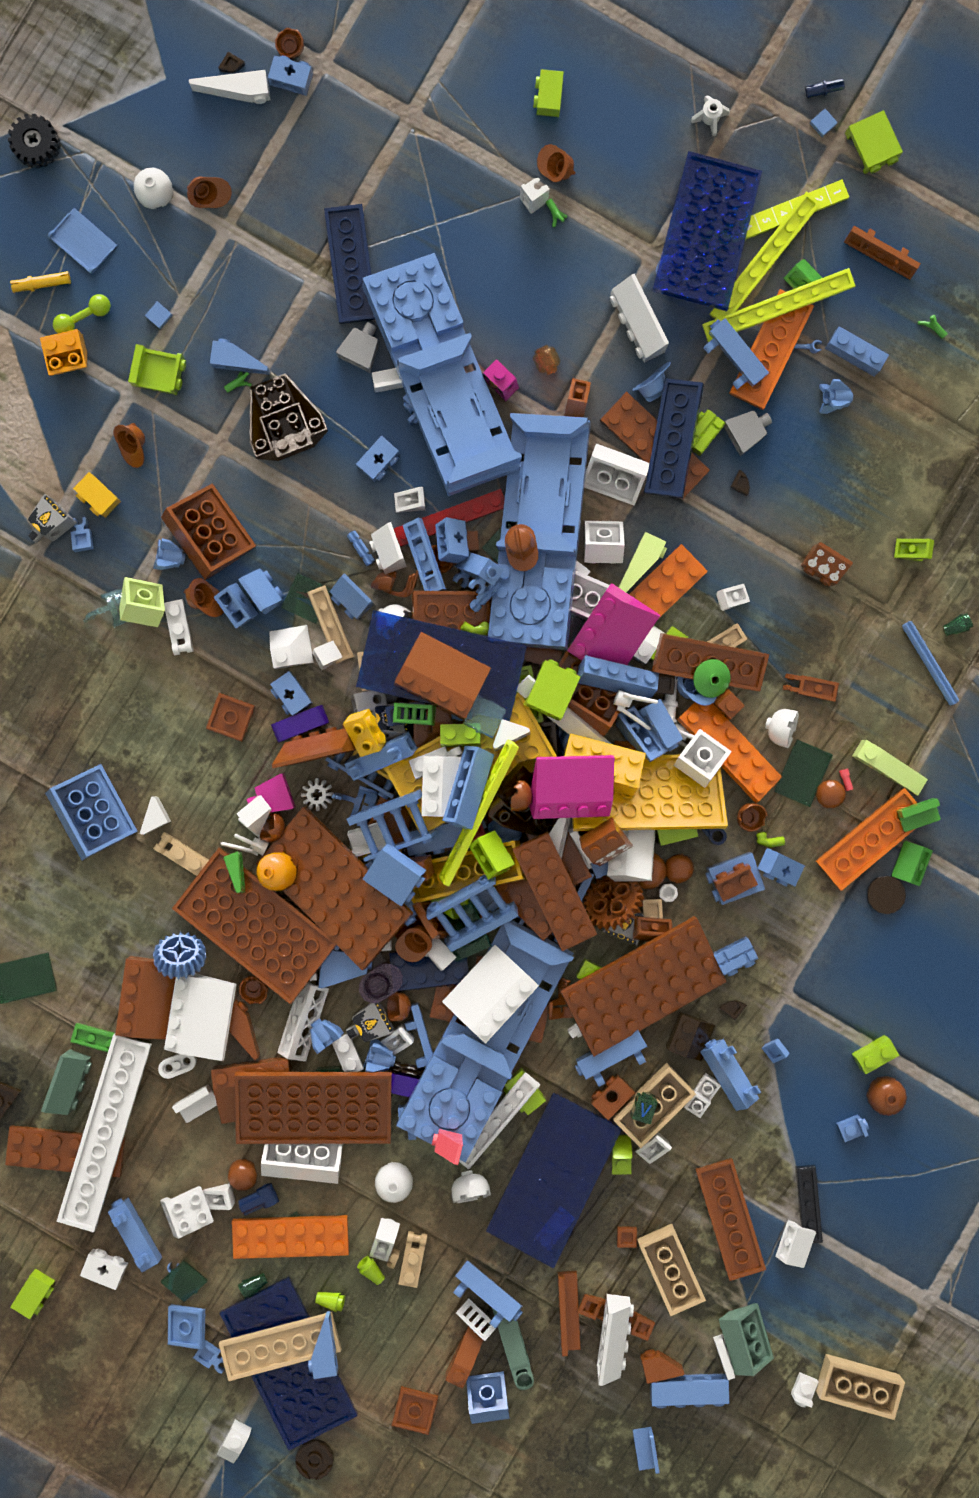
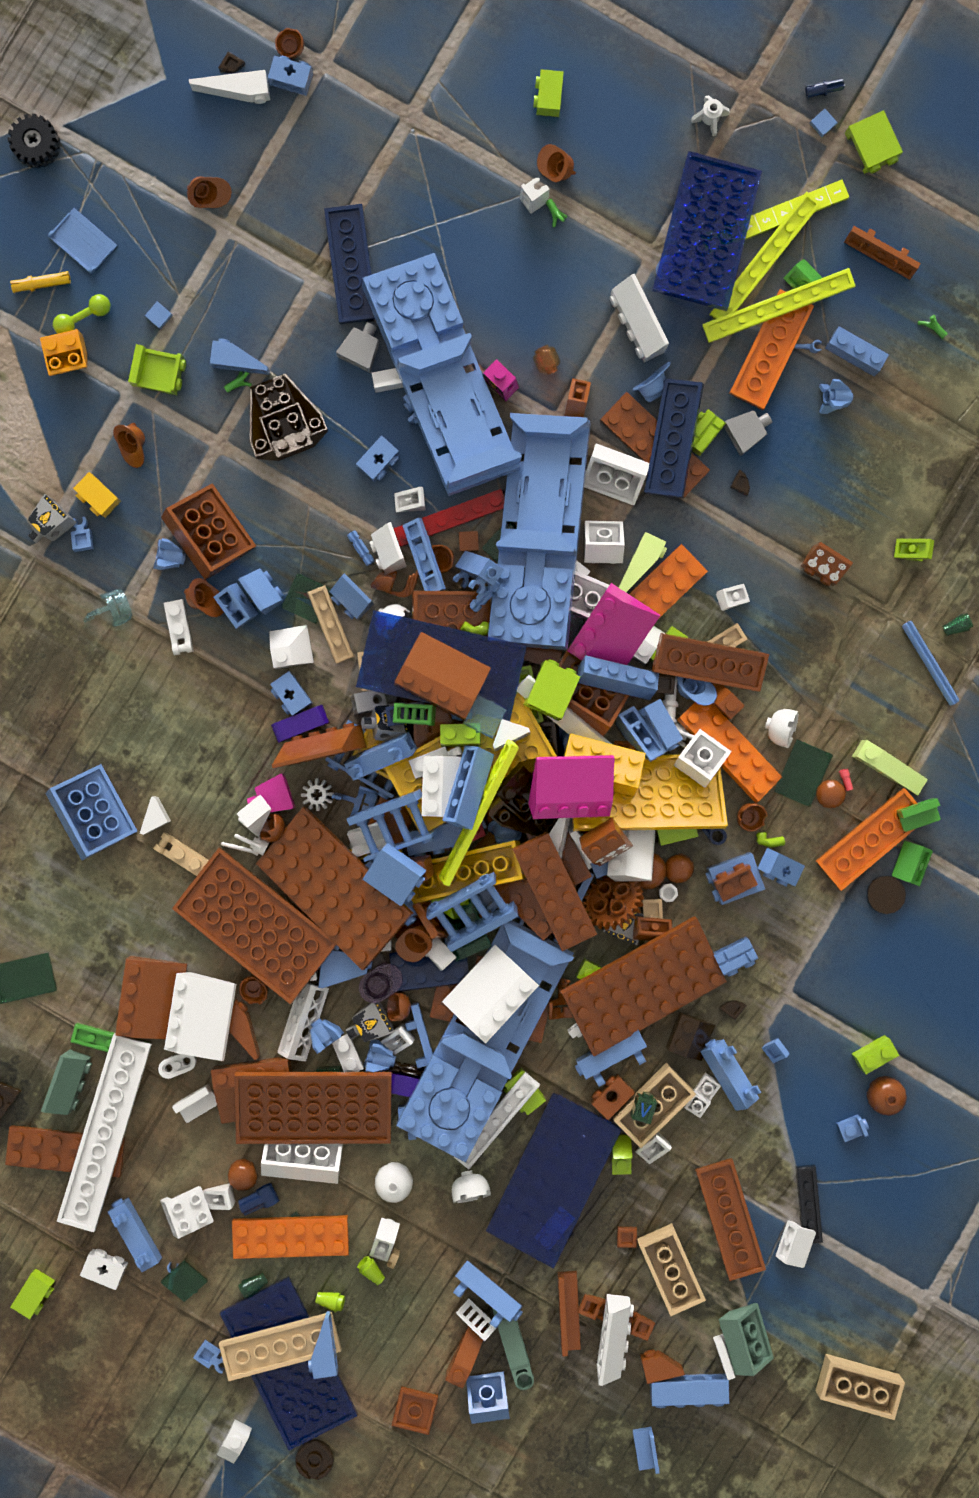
(142, 602): yellowish green slope -> none
(153, 188): white cylinder -> none
(179, 955): medium blue gear -> none
(186, 1326): medium blue tile -> none
(230, 717): dark orange tile -> none
(235, 868): bright green slope -> none
(276, 871): light orange cylinder -> none
(326, 654): white slope -> none
(364, 732): yellow brick -> none
(412, 1260): tan plate -> none
(448, 1145): coral slope -> none
(452, 540): medium blue brick -> none
(491, 854): lime brick -> none
(521, 547): dark orange piece -> none
(523, 796): dark orange hair -> none
(625, 699): white plant -> none
(703, 678): bright green dish -> none
(738, 353): medium blue brick -> none
(804, 1390): white bracket -> none
(813, 687): dark orange hinge -> none

